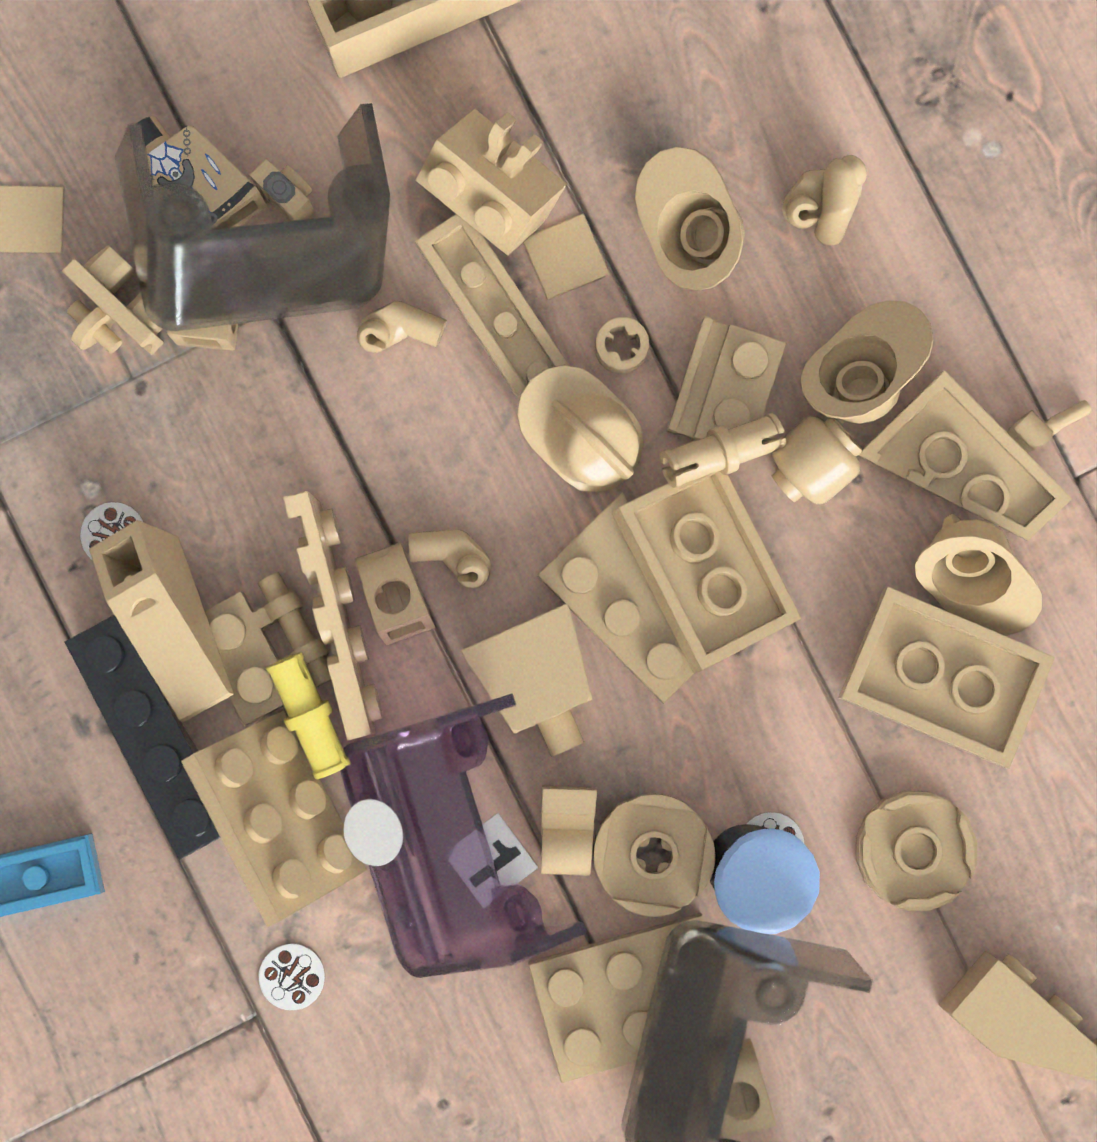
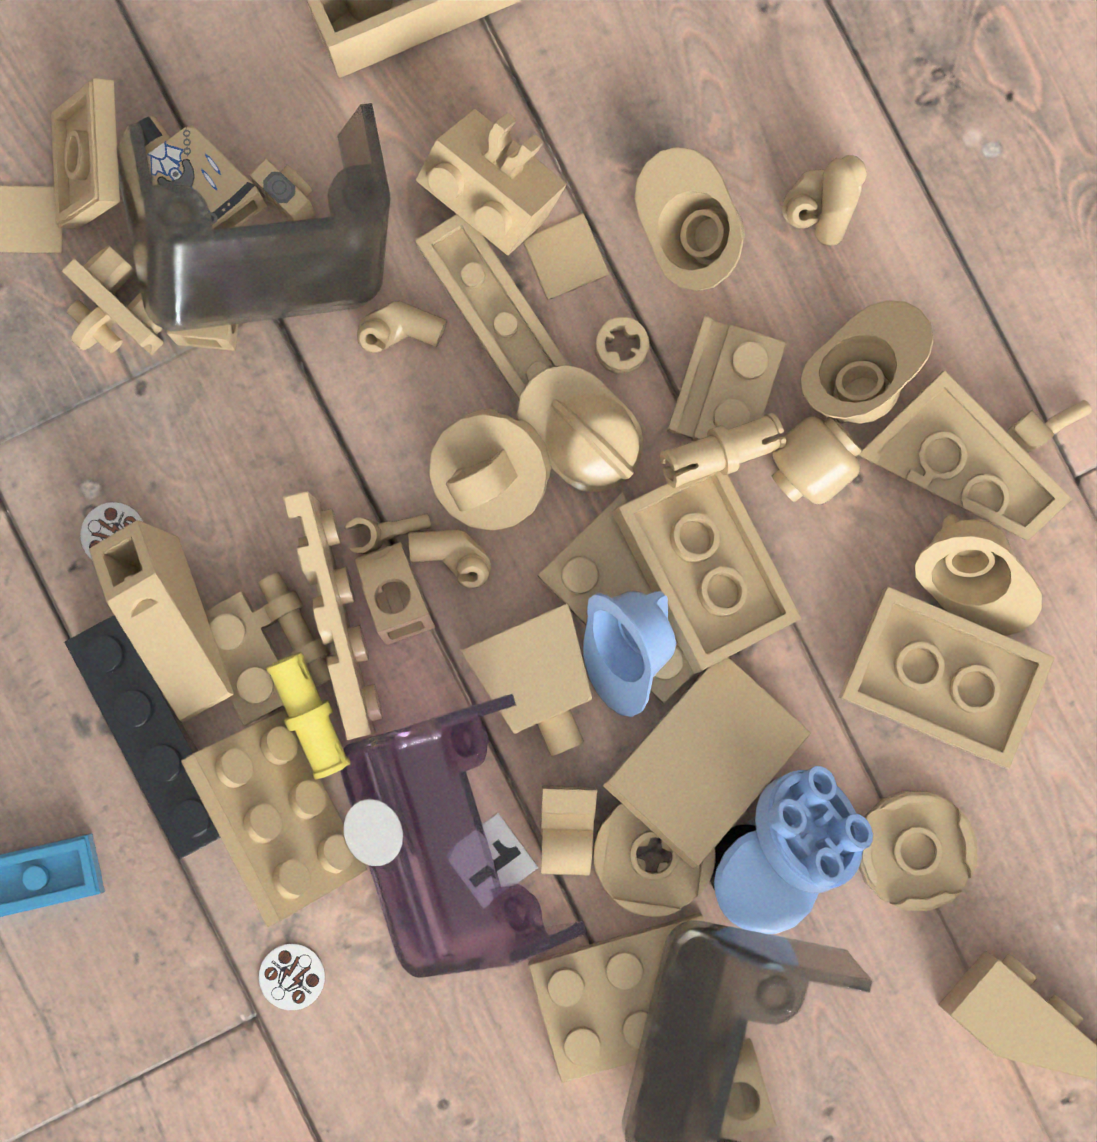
(85, 154): none -> tan tile
(387, 530): none -> tan hand
(489, 469): none -> tan tile
(626, 646): none -> light blue piece
(707, 760): none -> tan tile
(811, 830): none -> light blue tile

